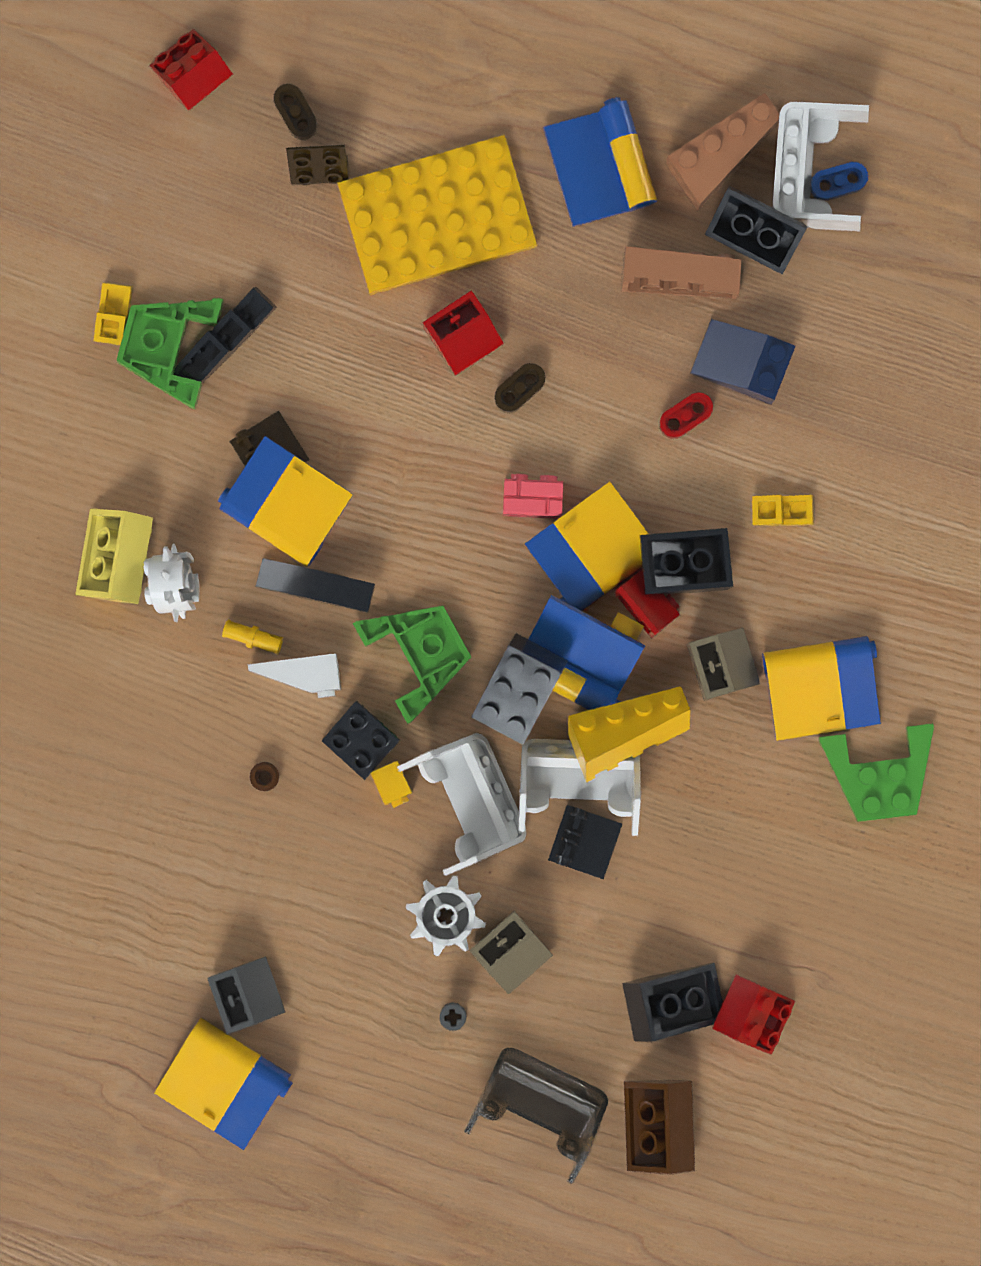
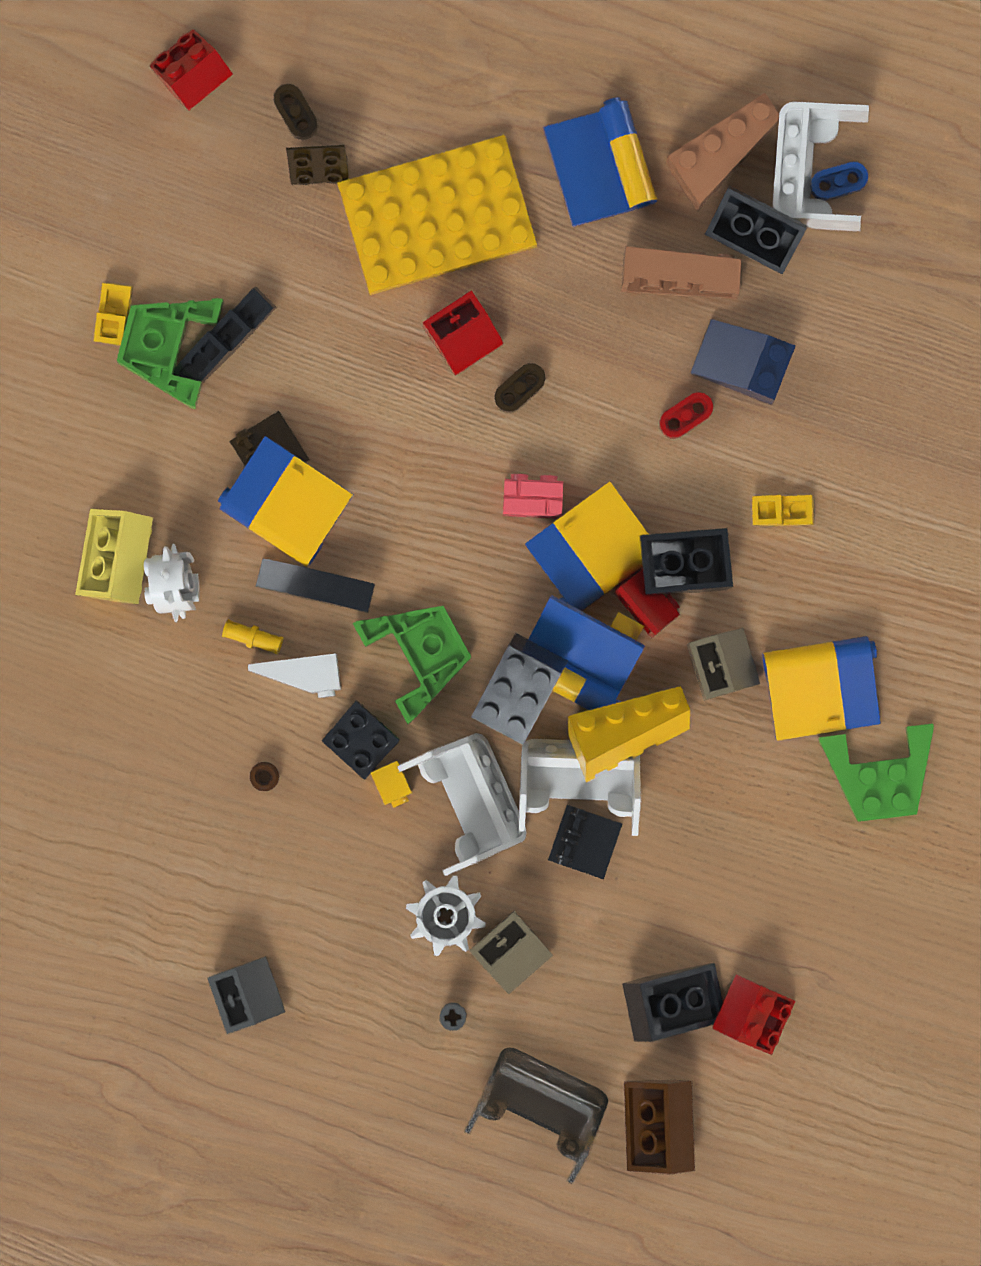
(223, 1083): yellow door -> none

